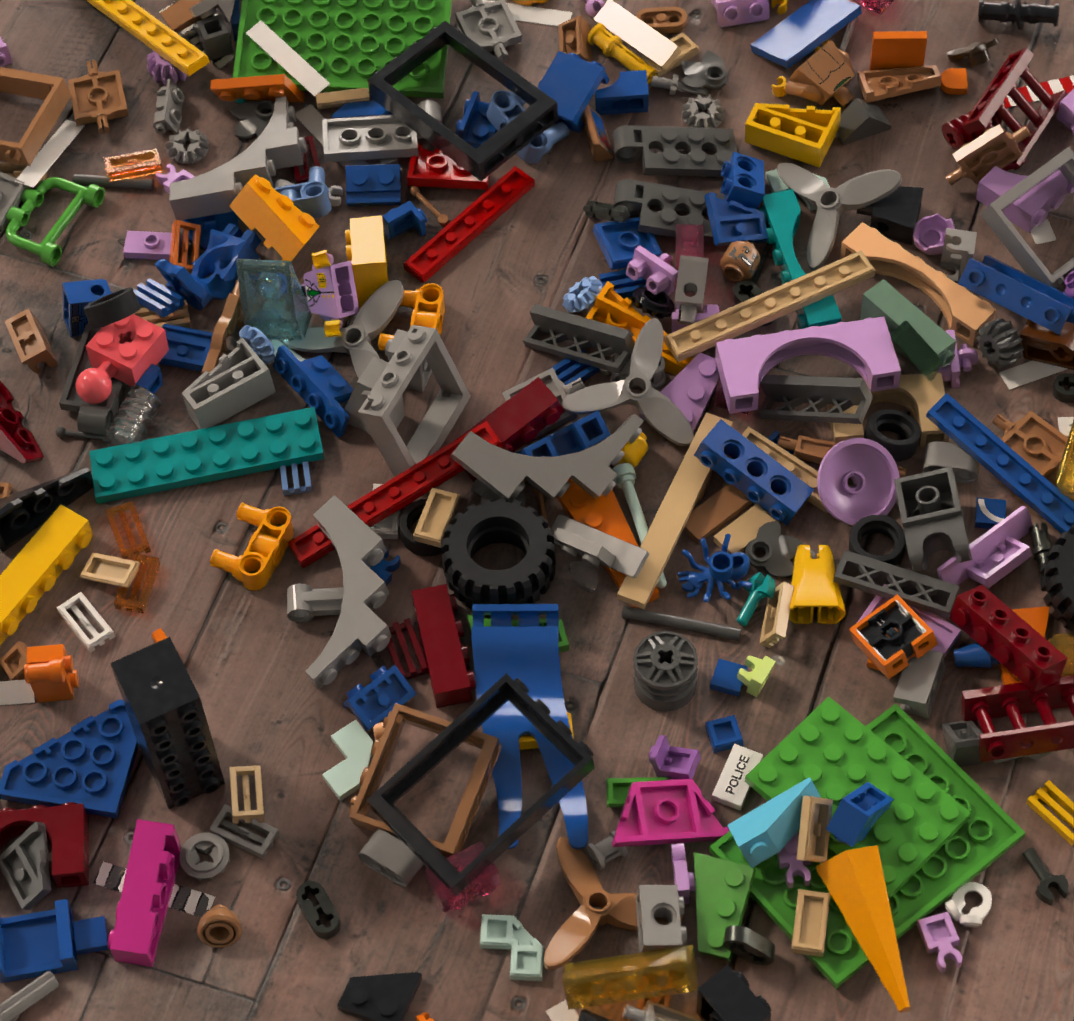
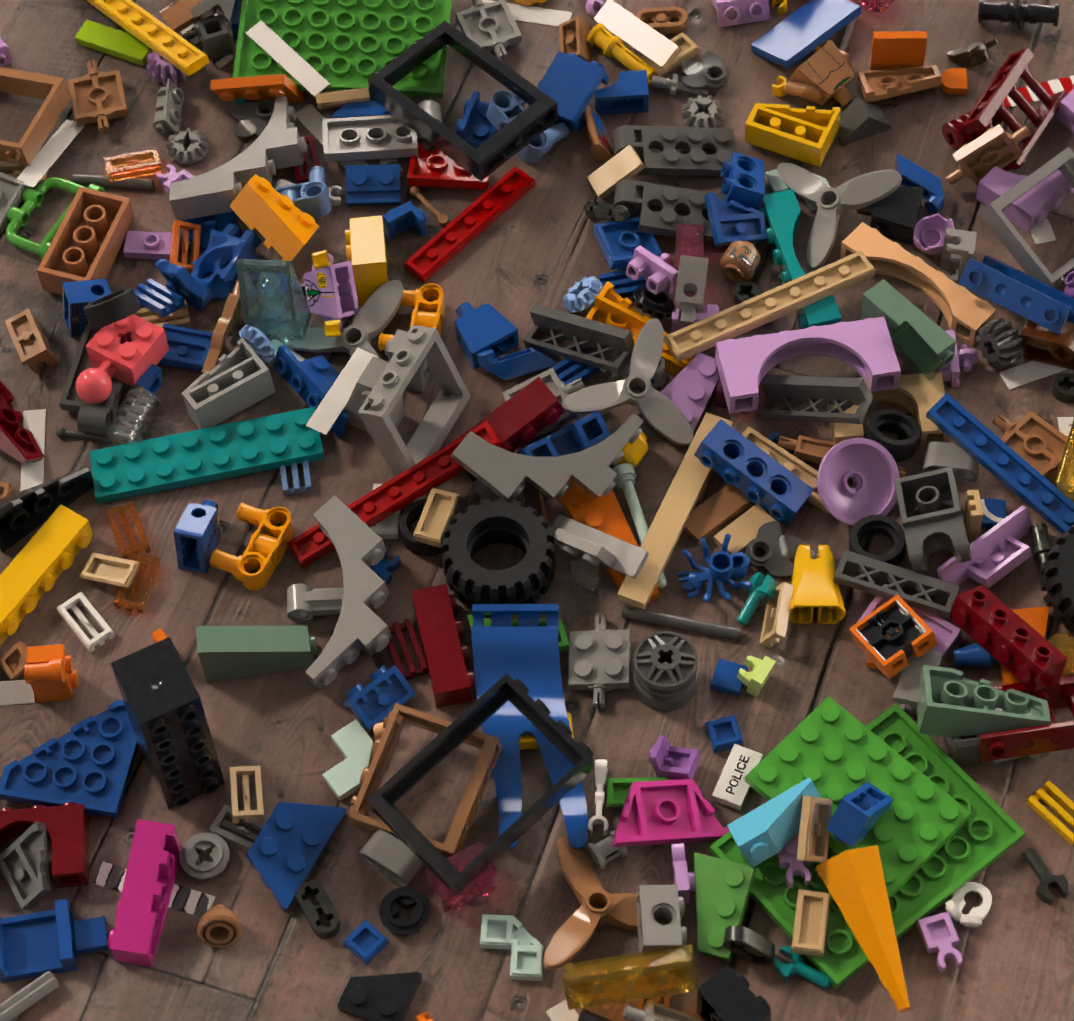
(33, 472): none -> white sticker
(86, 239): none -> nougat brick
(112, 42): none -> lime tile
(201, 524): none -> blue torso
(253, 650): none -> sand green slope
(292, 845): none -> blue wing
(339, 392): none -> white sticker
(366, 942): none -> blue tile
(407, 898): none -> black gear
(483, 330): none -> blue torso
(514, 363): none -> blue piece
(599, 660): none -> light grey plate
(600, 777): none -> white piece
(620, 167): none -> tan tile
(800, 968): none -> teal bar
(916, 176): none -> blue piece
(963, 707): none -> sand green wedge
(973, 514): none -> tan tile

